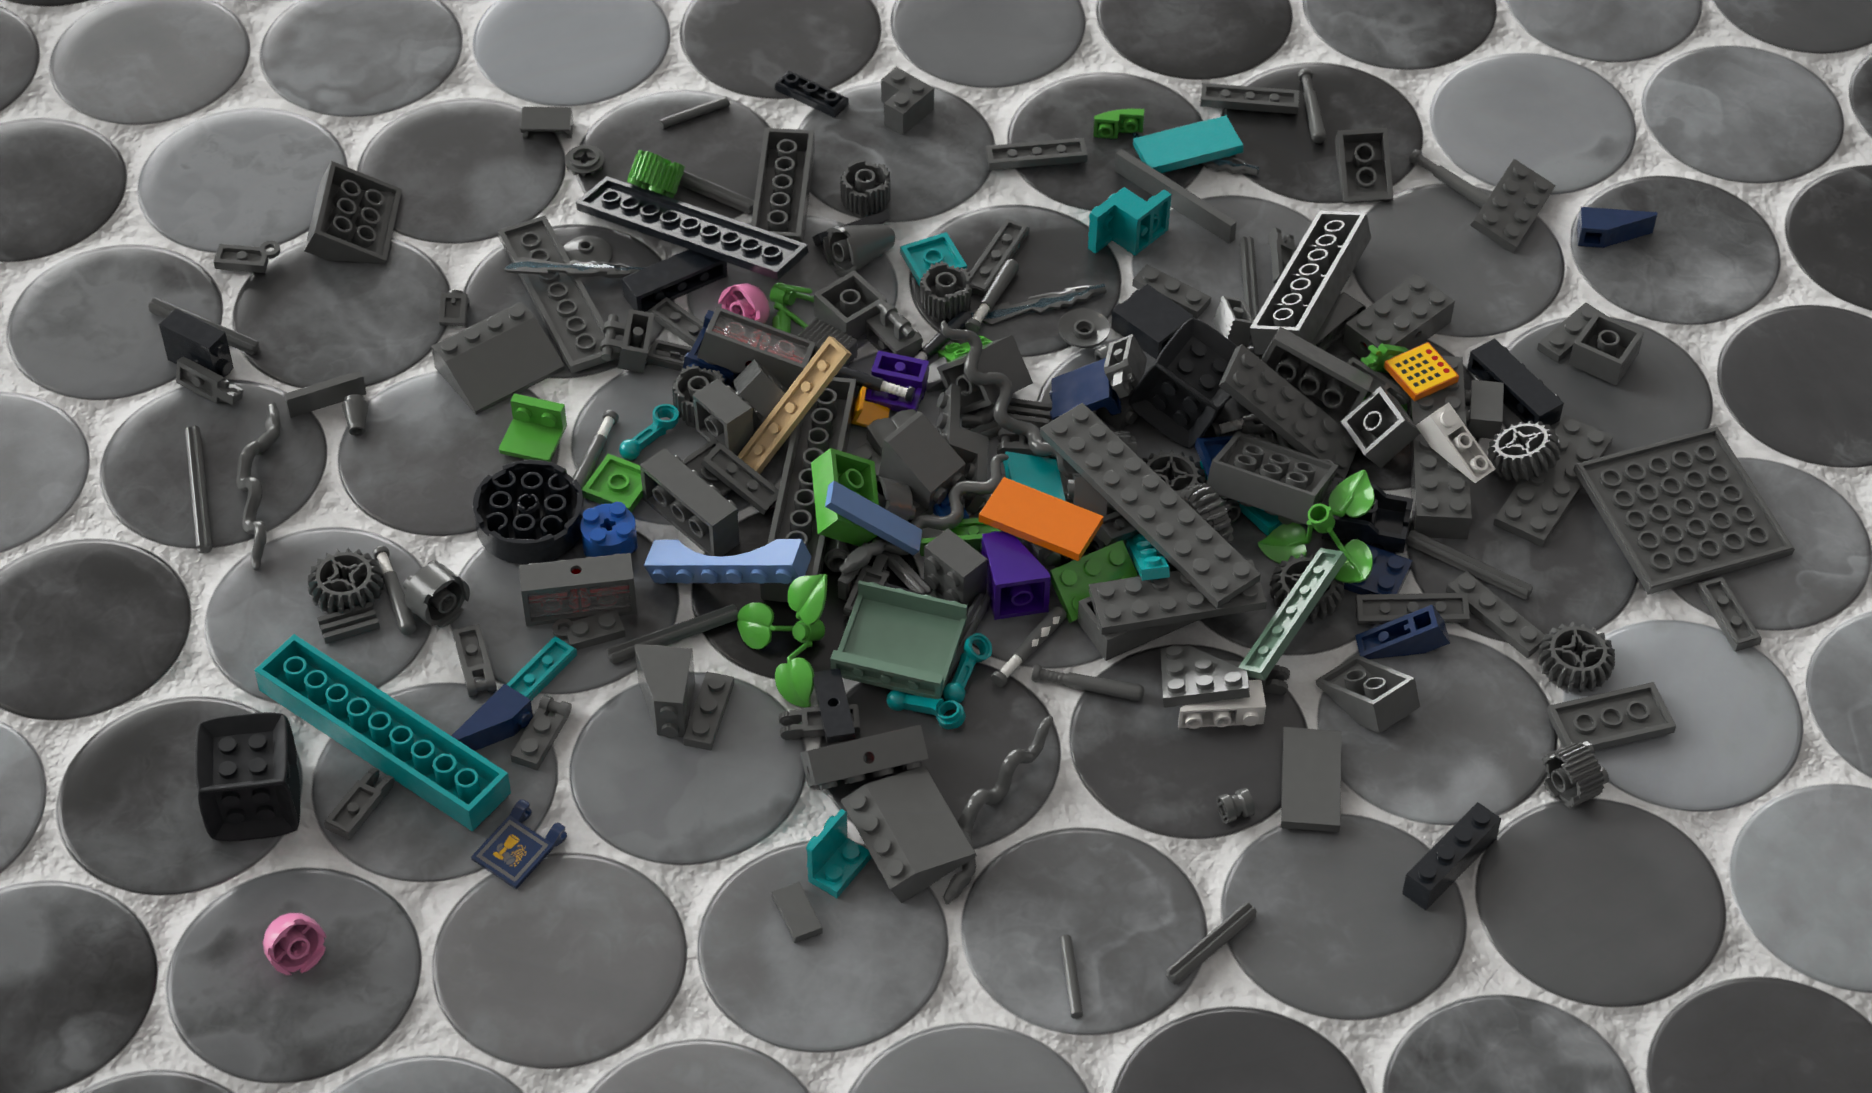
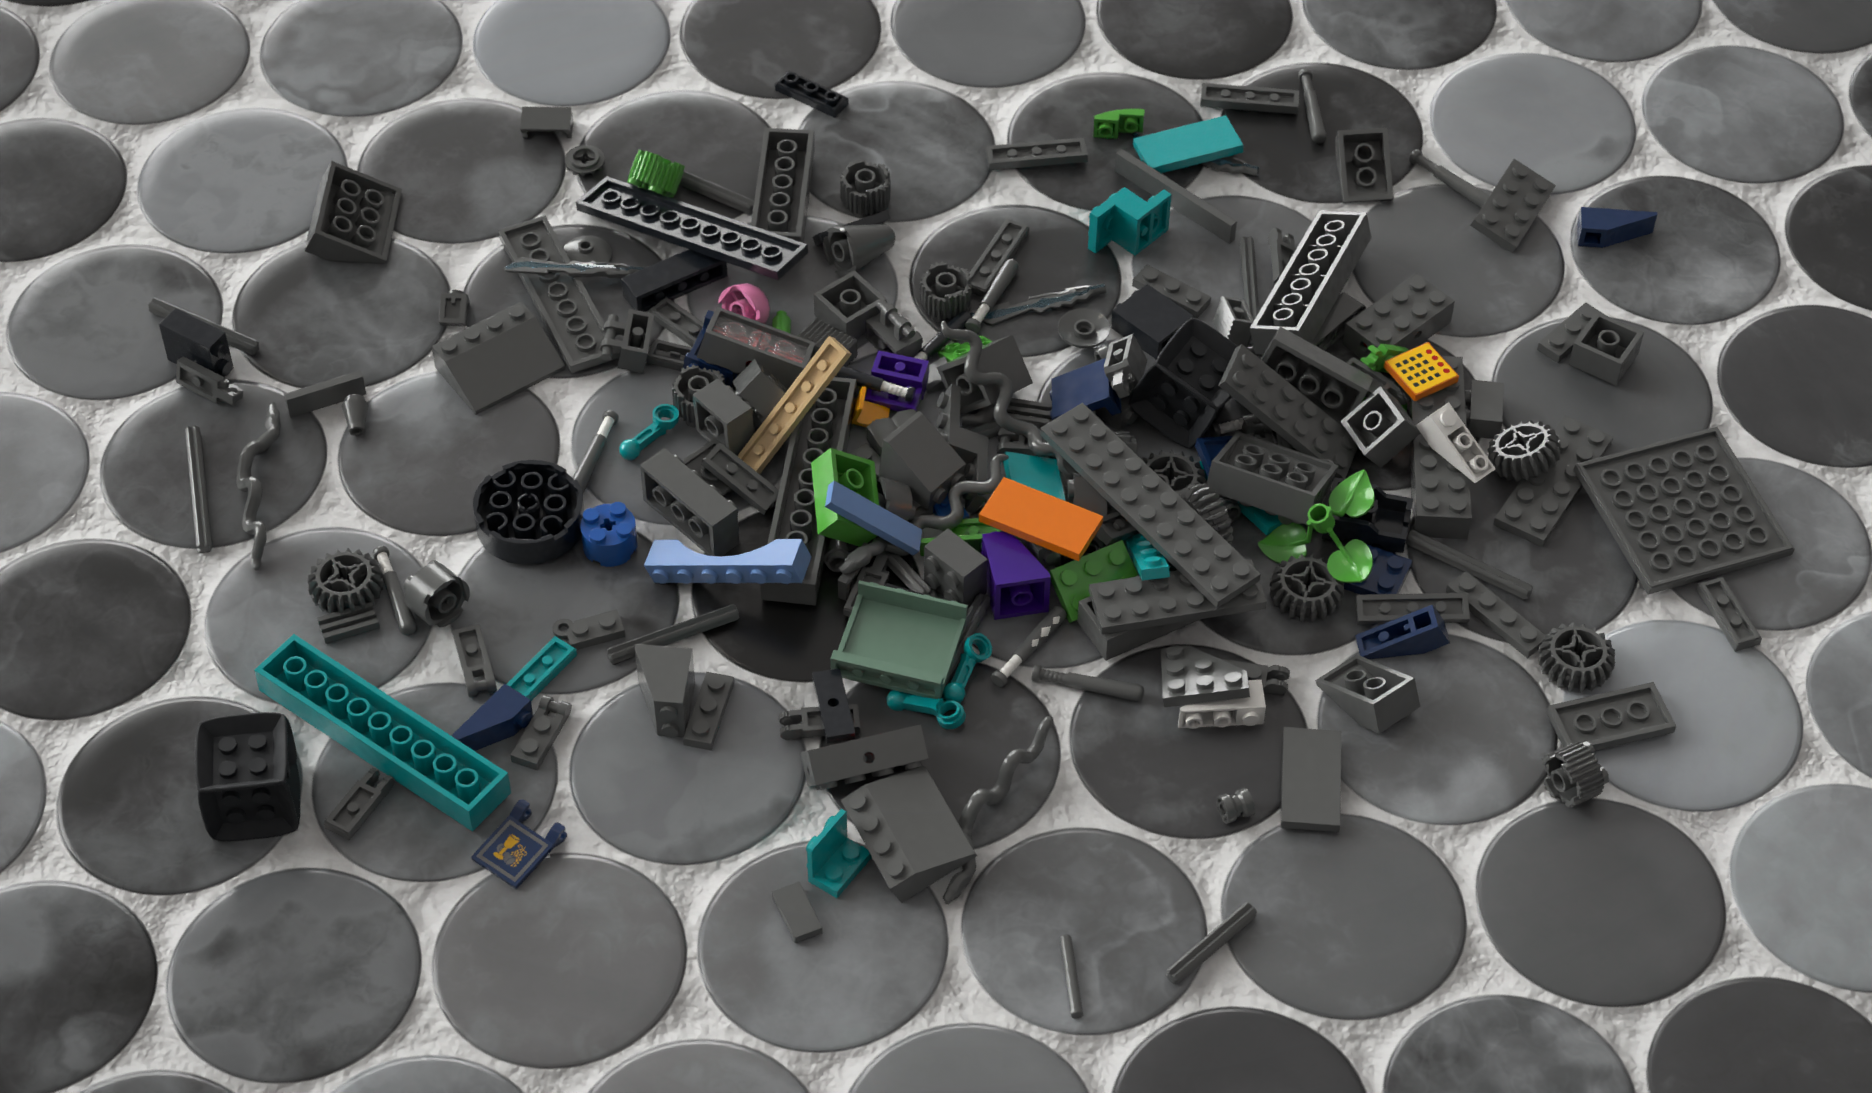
(245, 257): dark grey hinge -> none
(294, 943): bright pink cylinder -> none
(534, 428): bright green bracket -> none
(577, 588): dark grey brick -> none
(615, 482): bright green plate -> none
(694, 112): dark grey bar -> none
(755, 625): bright green plant -> none
(786, 295): bright green plant -> none
(905, 100): dark grey brick -> none
(928, 251): teal plate -> none
(1292, 613): sand green plate -> none
(1451, 856): black brick -> none
(1522, 390): black brick -> none

